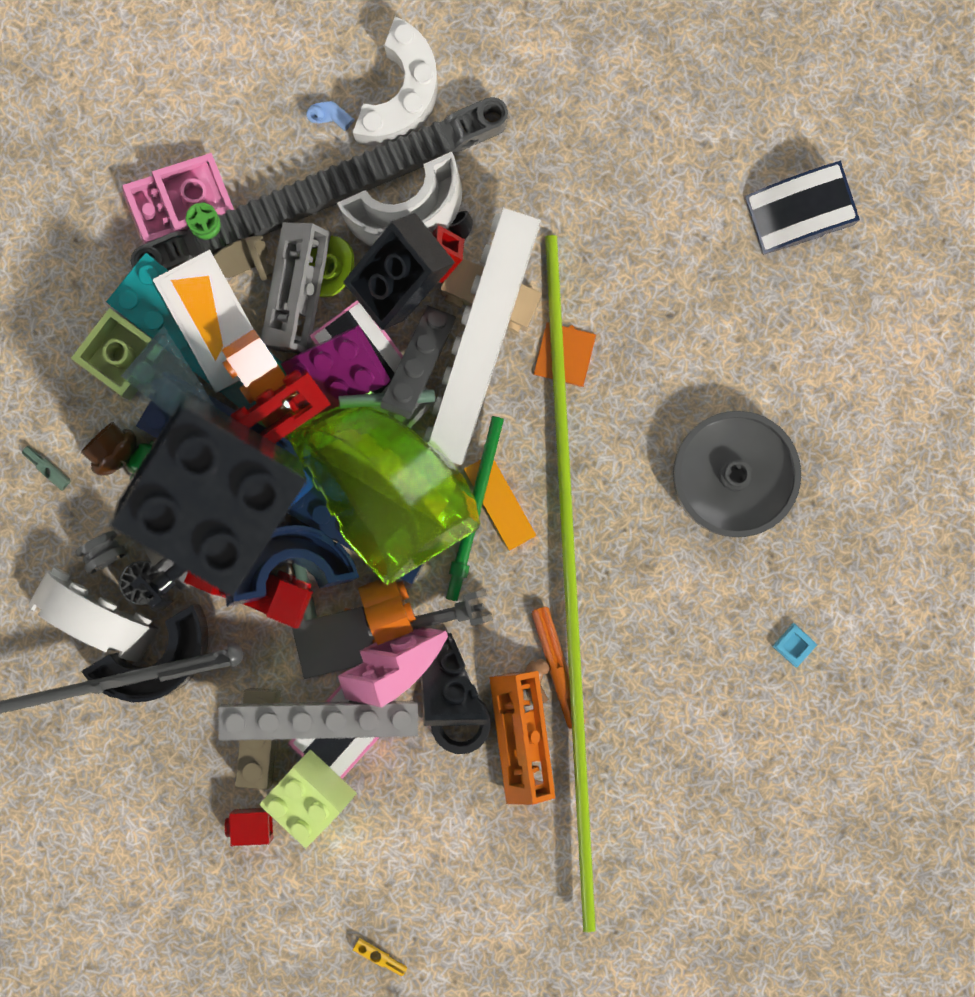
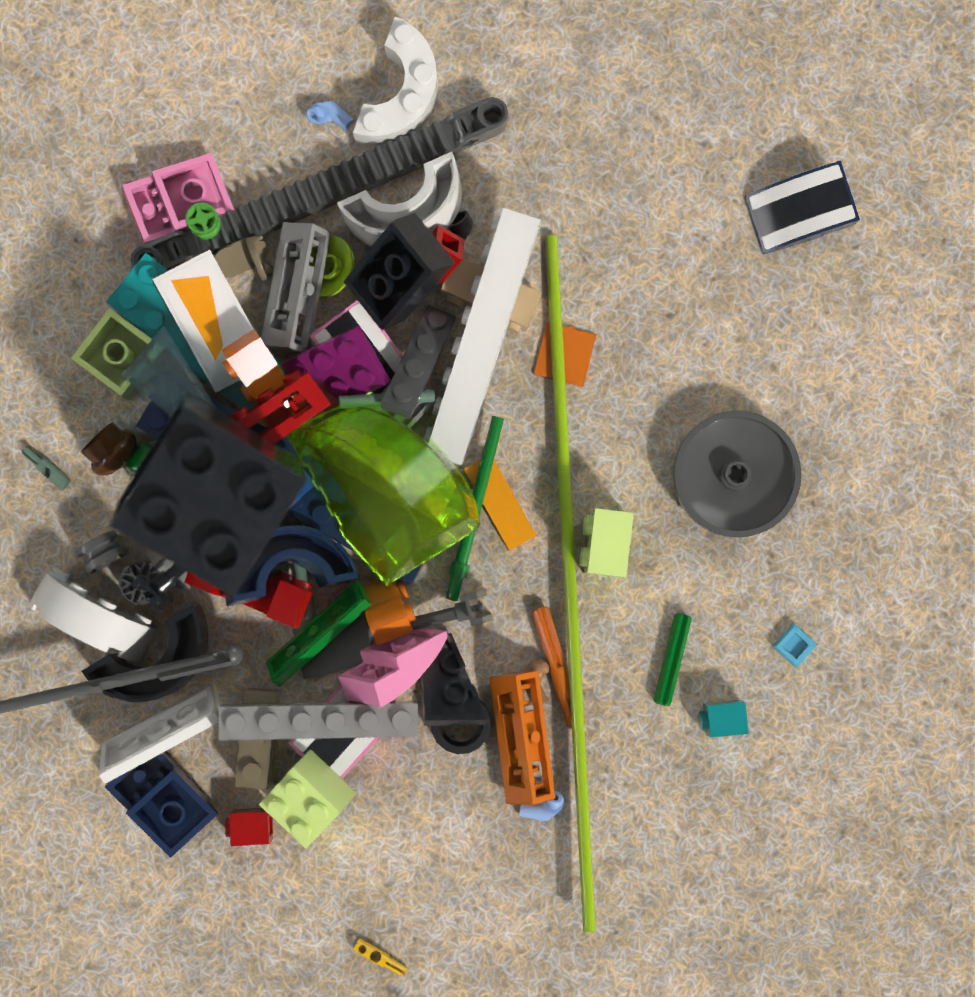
(159, 733): none -> white tile
(163, 802): none -> dark blue slope
(318, 633): none -> green tile
(545, 810): none -> light blue arm
(607, 542): none -> yellowish green brick
(672, 659): none -> green axle
(724, 718): none -> teal brick

